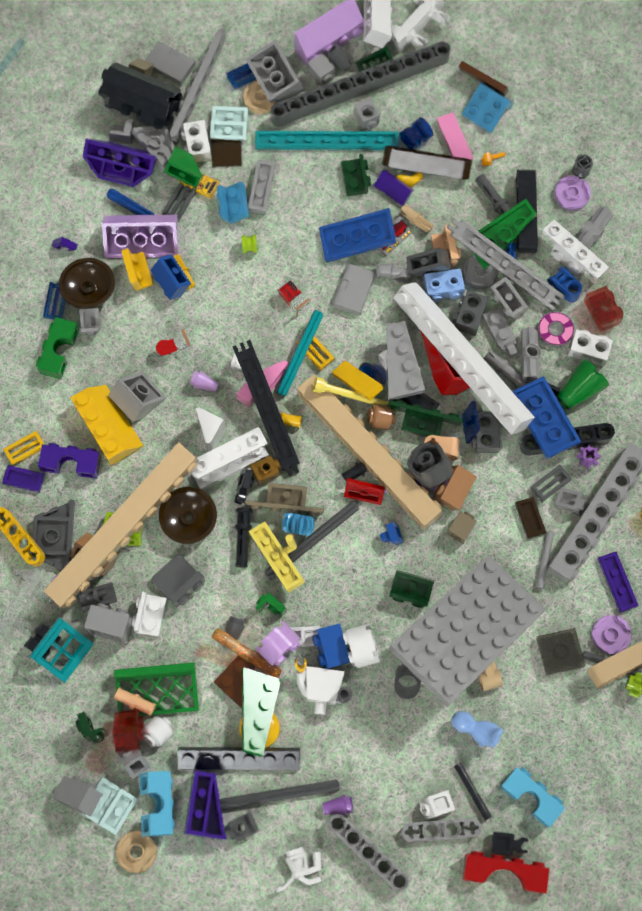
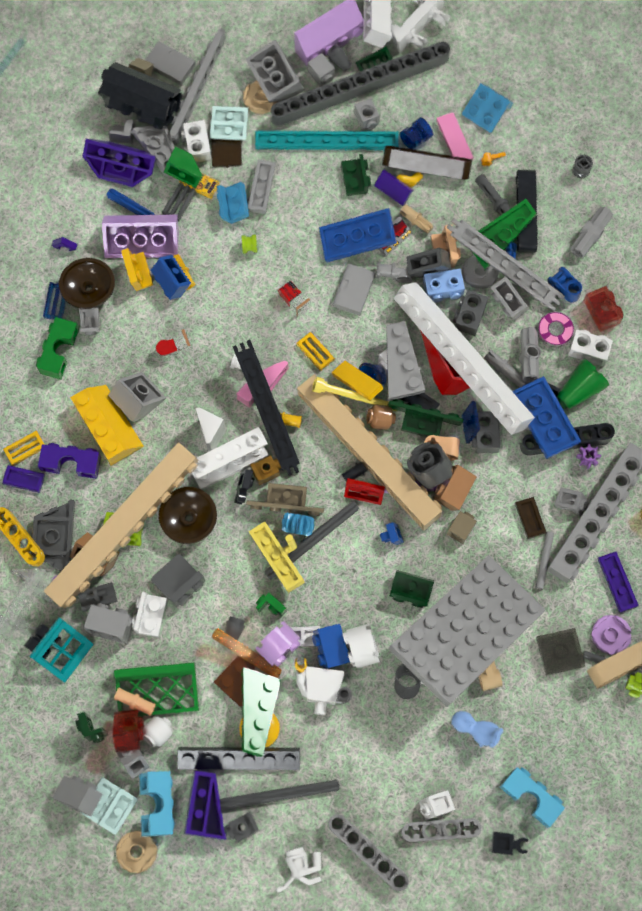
(203, 382): lavender cone -> none
(239, 73): clear blue tile -> none
(242, 528): black pin -> none
(300, 353): teal axle -> none
(341, 805): medium lavender cone -> none
(472, 791): black bar -> none
(483, 78): reddish brown tile -> none
(501, 332): light grey hinge -> none
(532, 877): red arch -> none
(538, 493): dark grey tile -> none
(569, 197): lavender tile -> none
(572, 252): white bracket -> none

